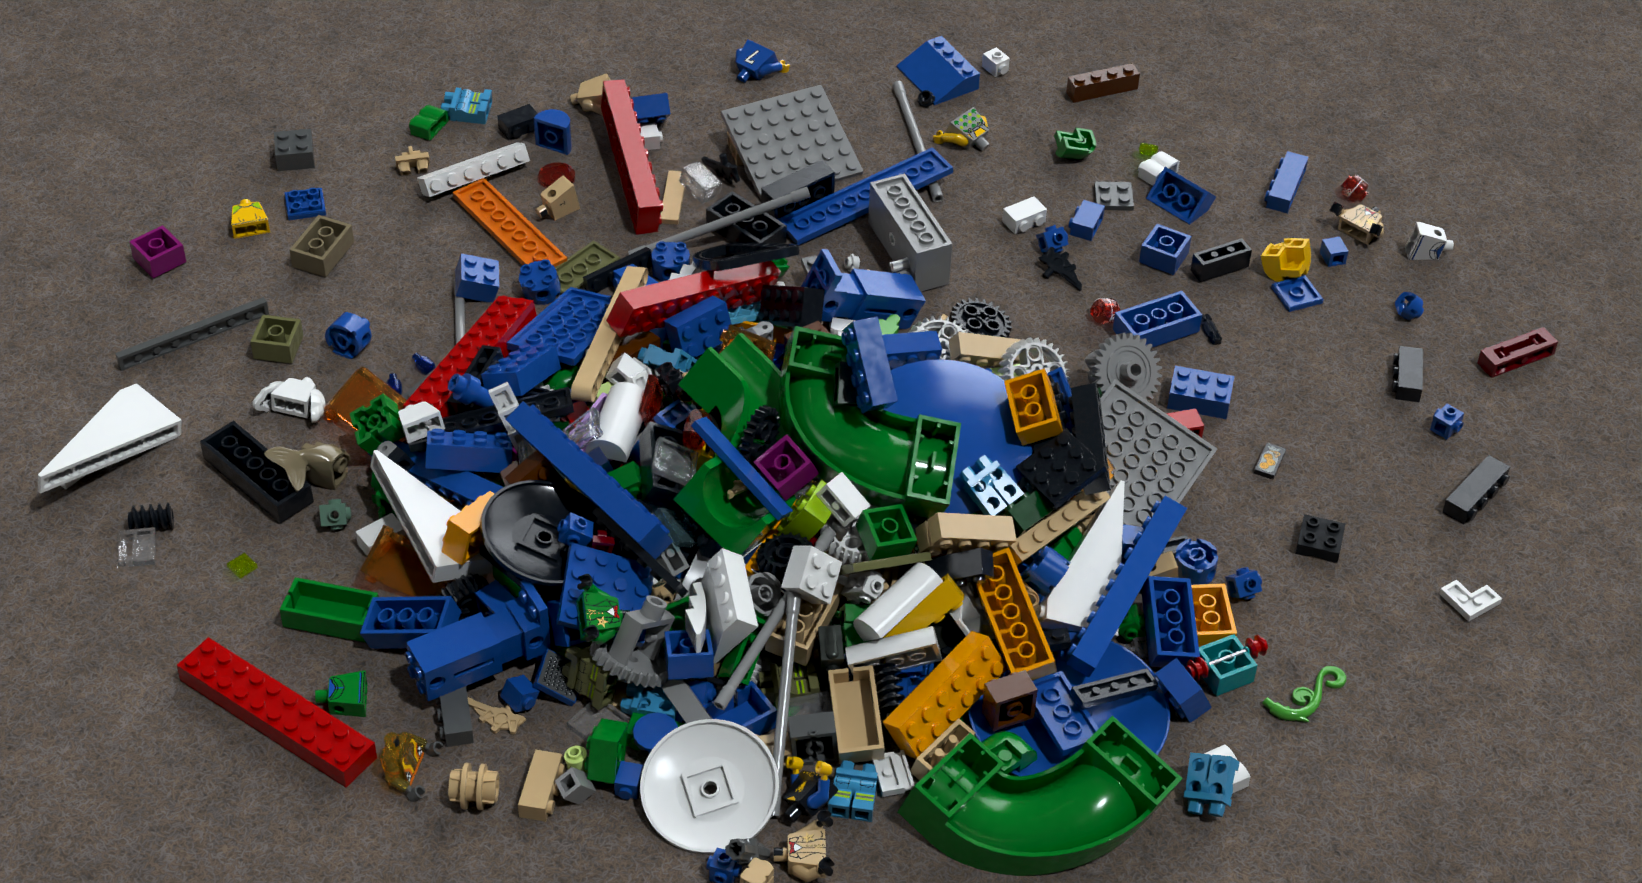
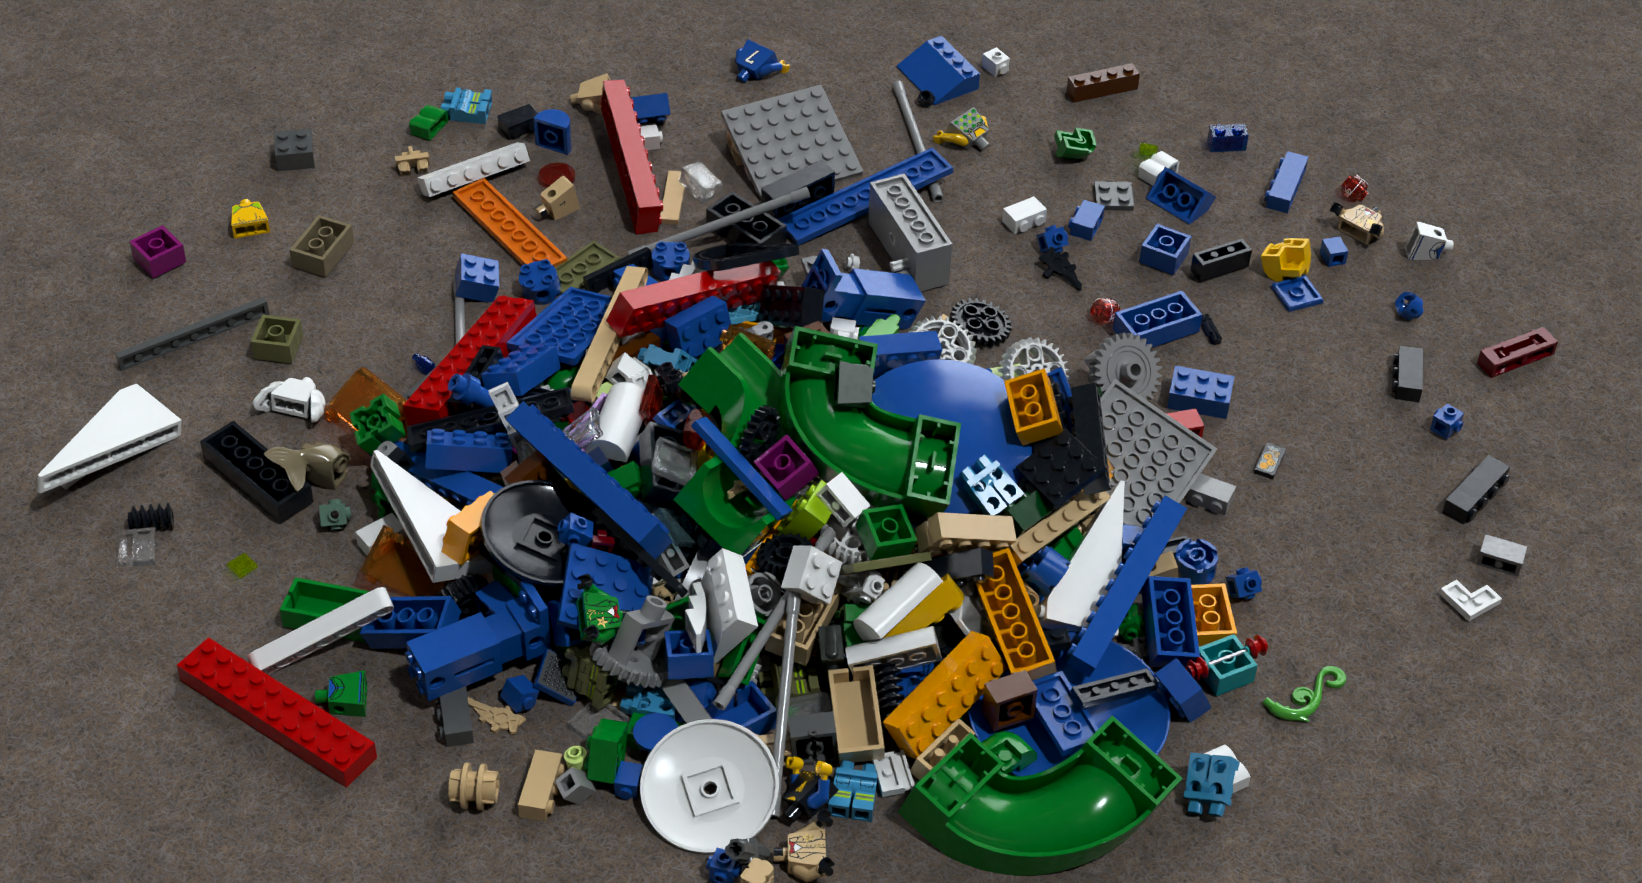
(305, 203): blue tile -> none
(322, 631): none -> white beam
(348, 331): blue brick -> none
(394, 383): clear blue cylinder -> none
(402, 759): clear yellow torso -> none
(419, 419): white torso -> none
(723, 168): black piece -> none
(869, 365): blue brick -> none
(980, 349): tan brick -> none
(1211, 494): none -> light grey brick
(1227, 137): none -> clear blue brick
(1320, 538): black brick -> none
(1501, 555): none -> brick

